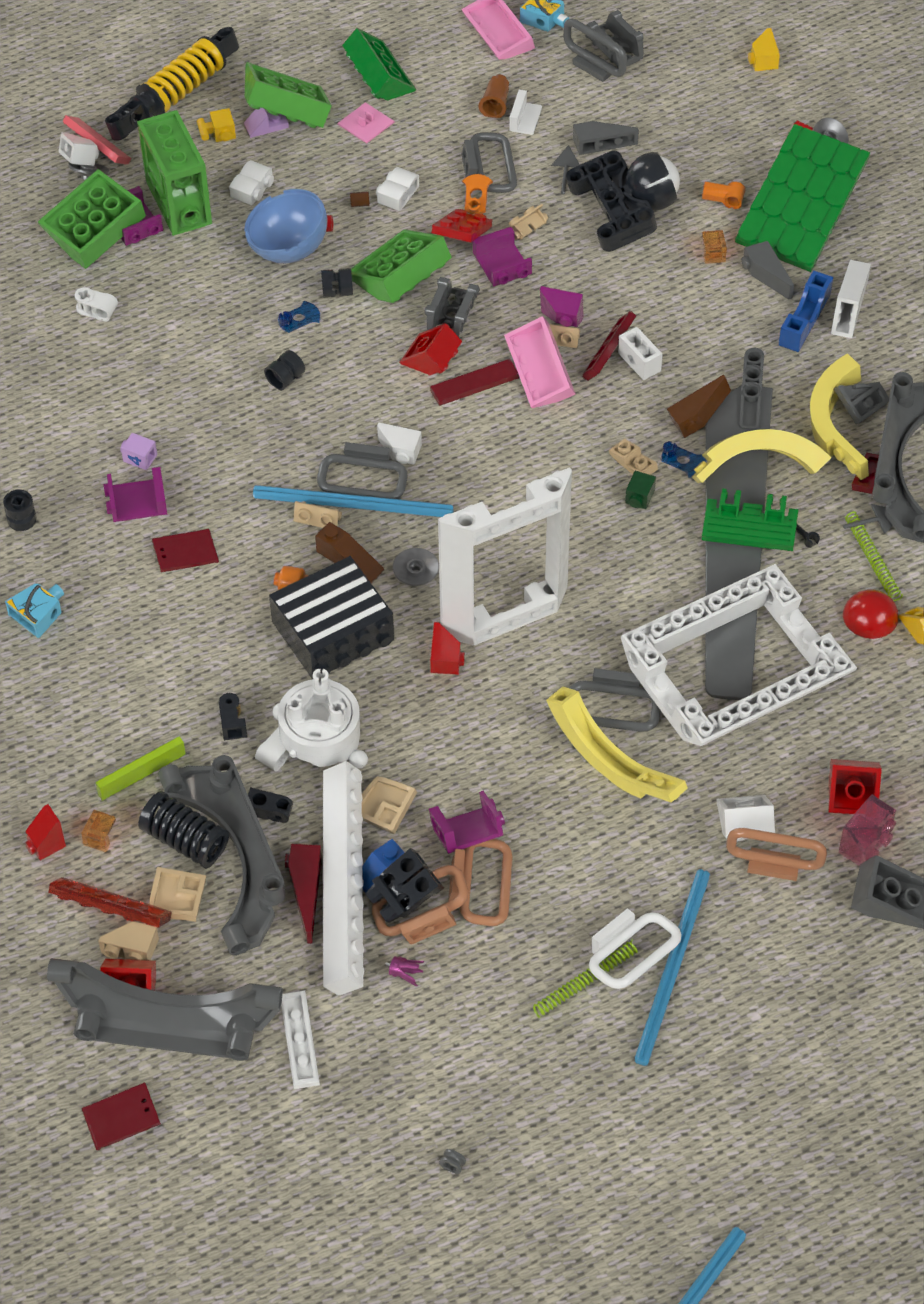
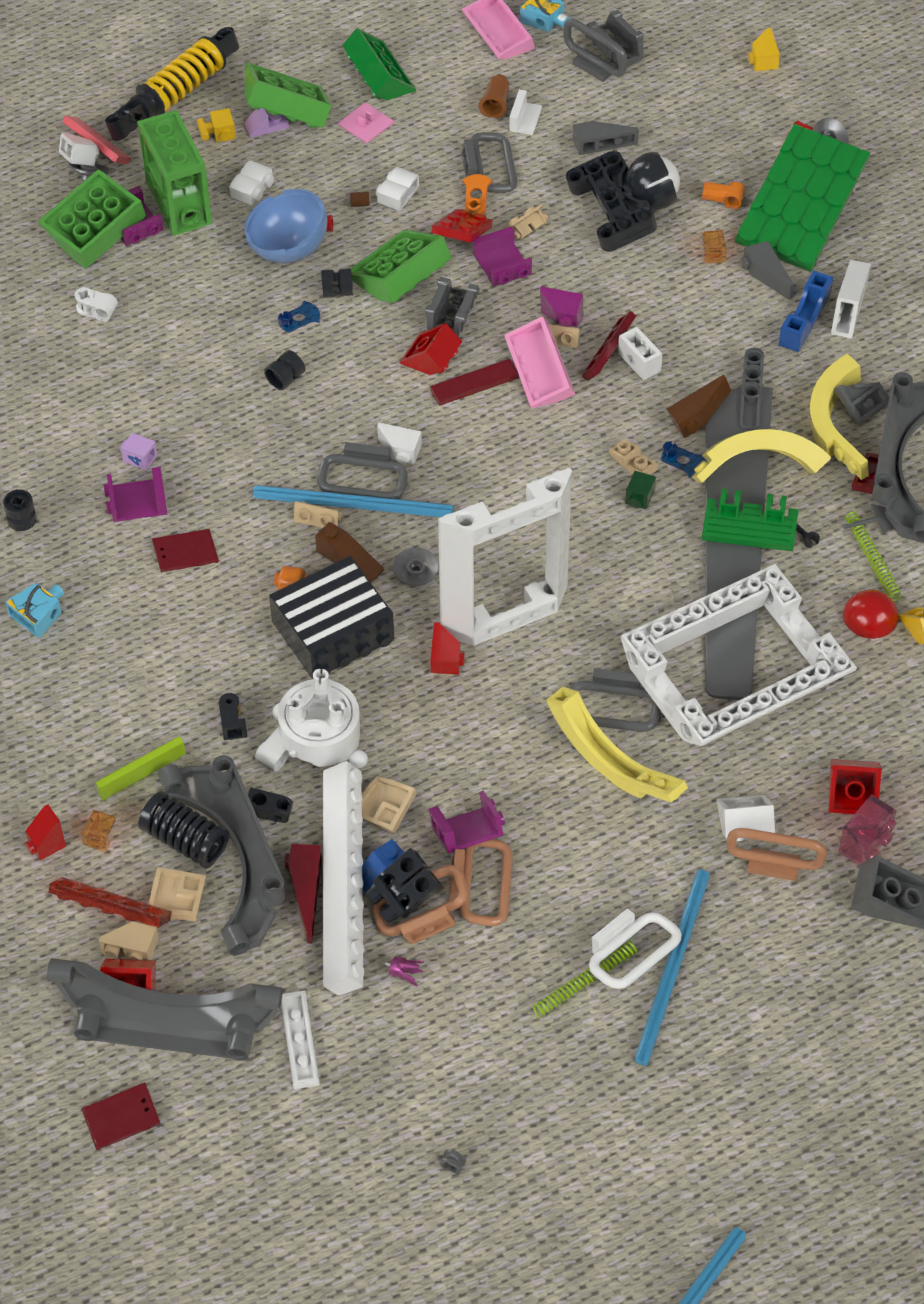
(566, 159): dark grey piece -> none

